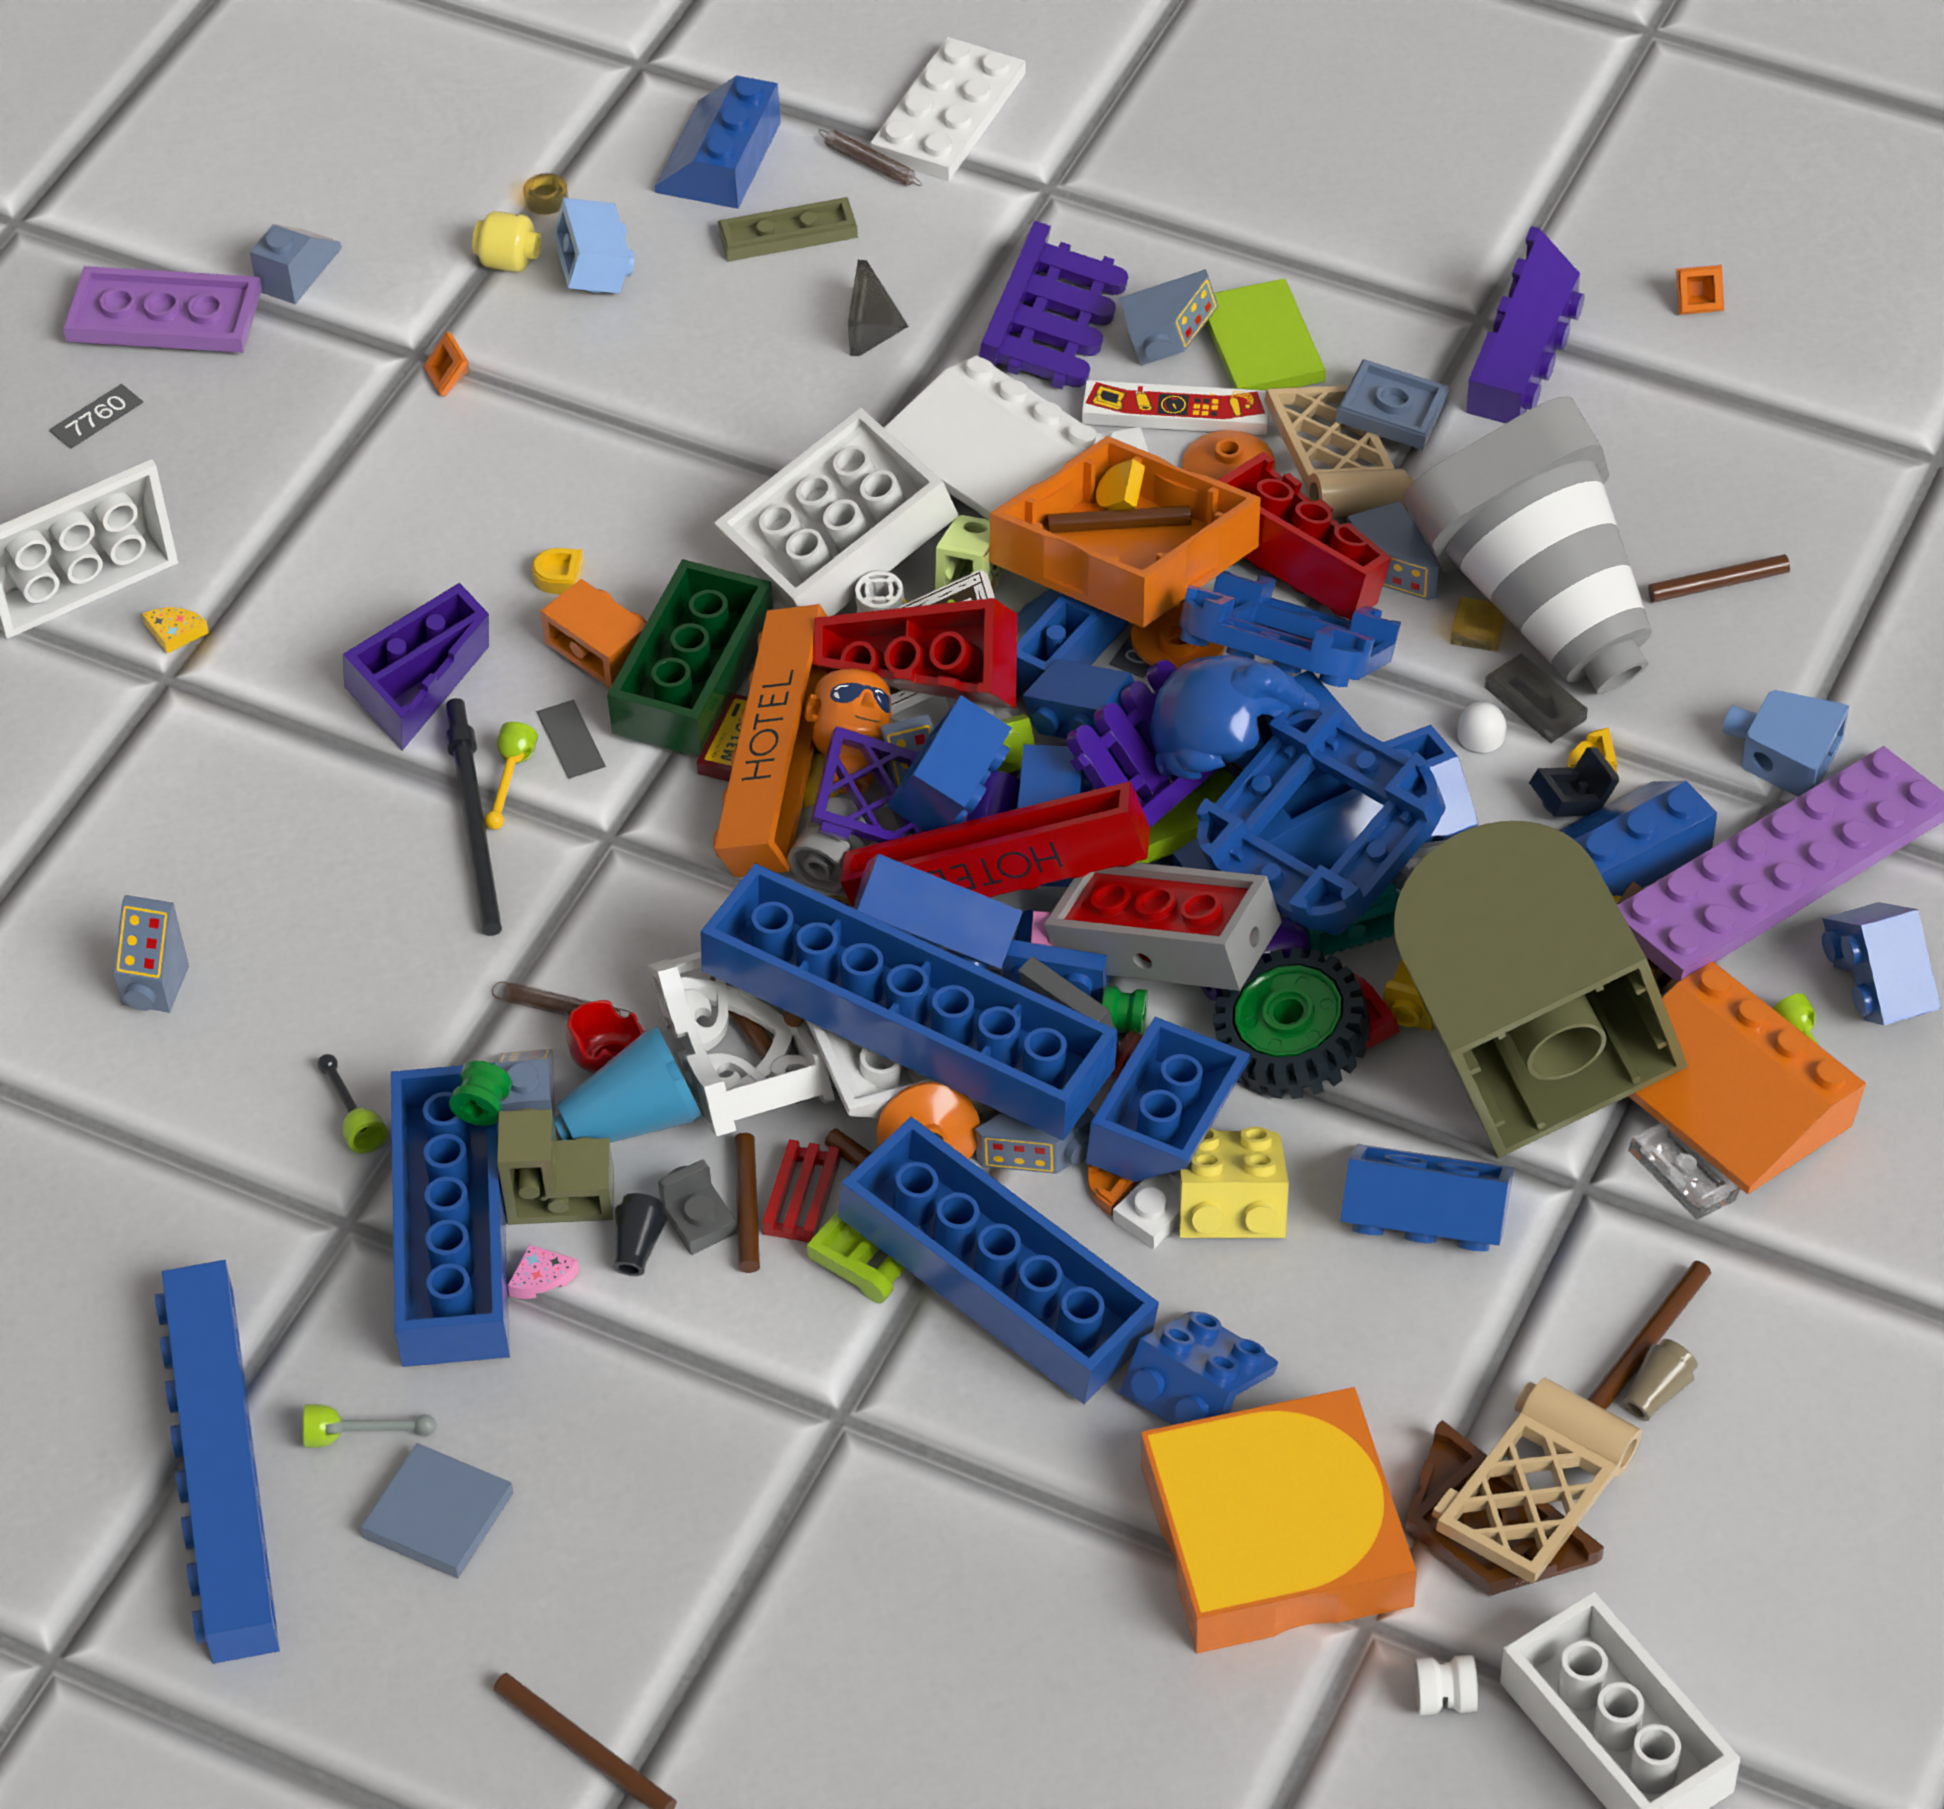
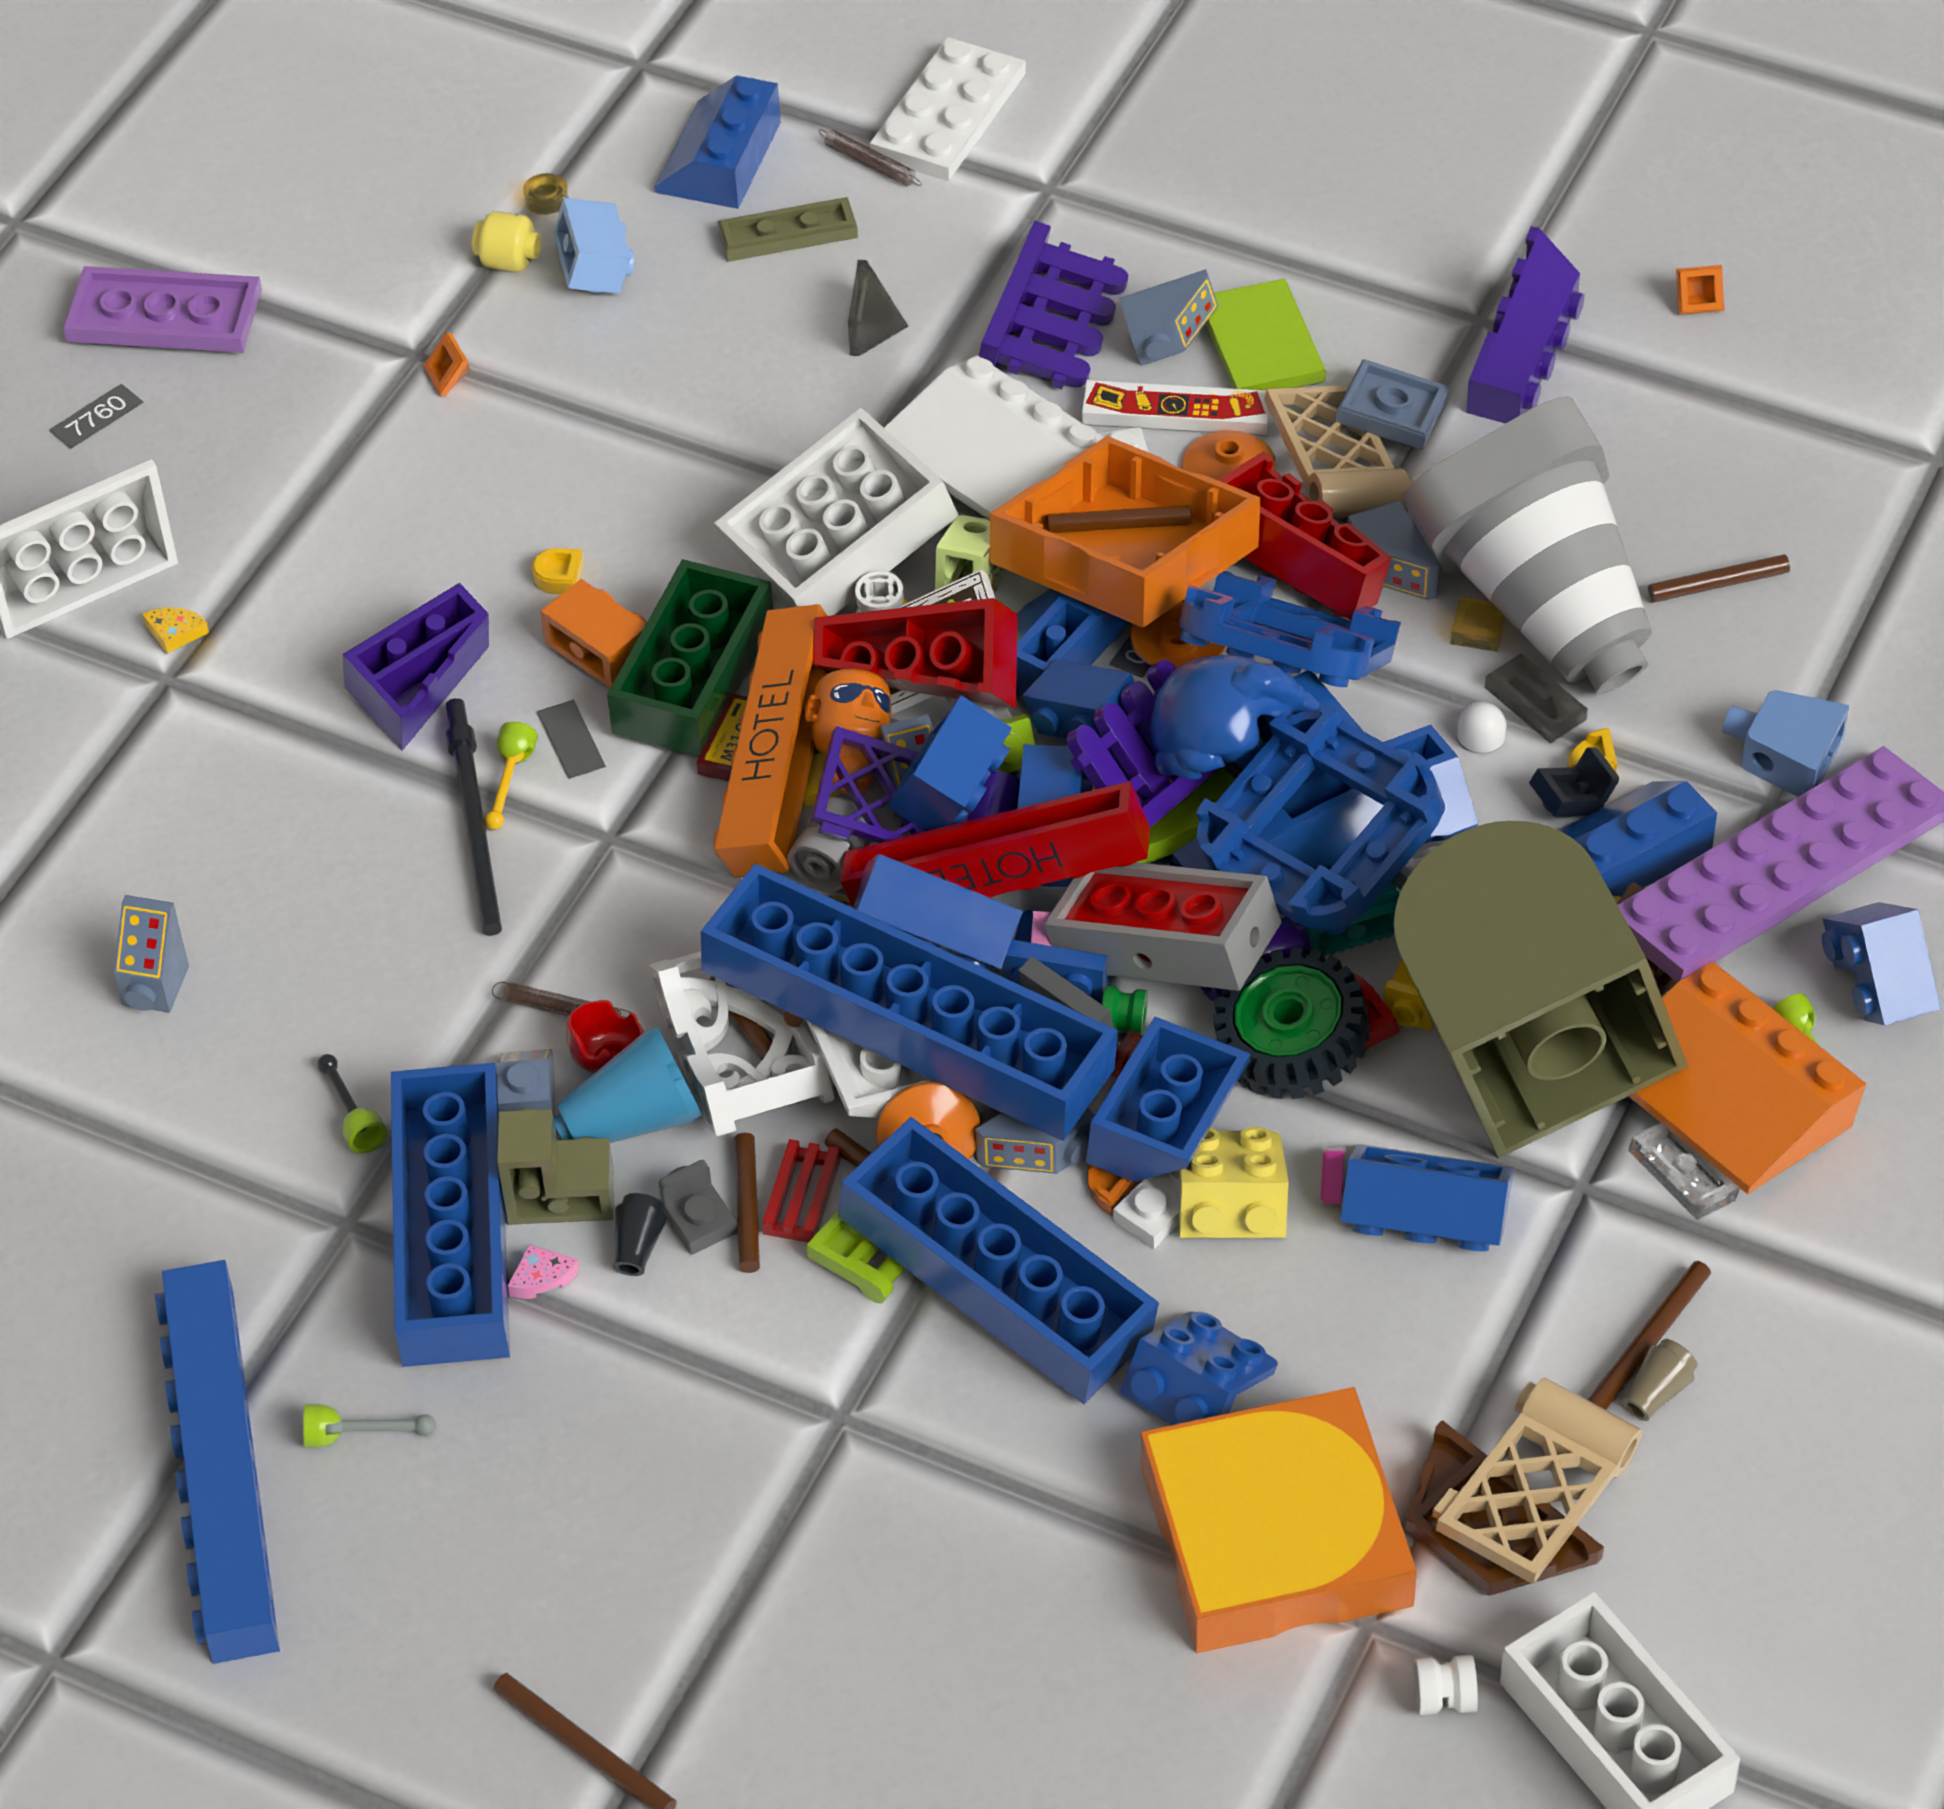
(291, 260): sand blue slope -> none
(437, 1510): sand blue tile -> none
(480, 1093): green wheel -> none
(1121, 486): yellow tile -> none
(1332, 1174): none -> dark pink tile

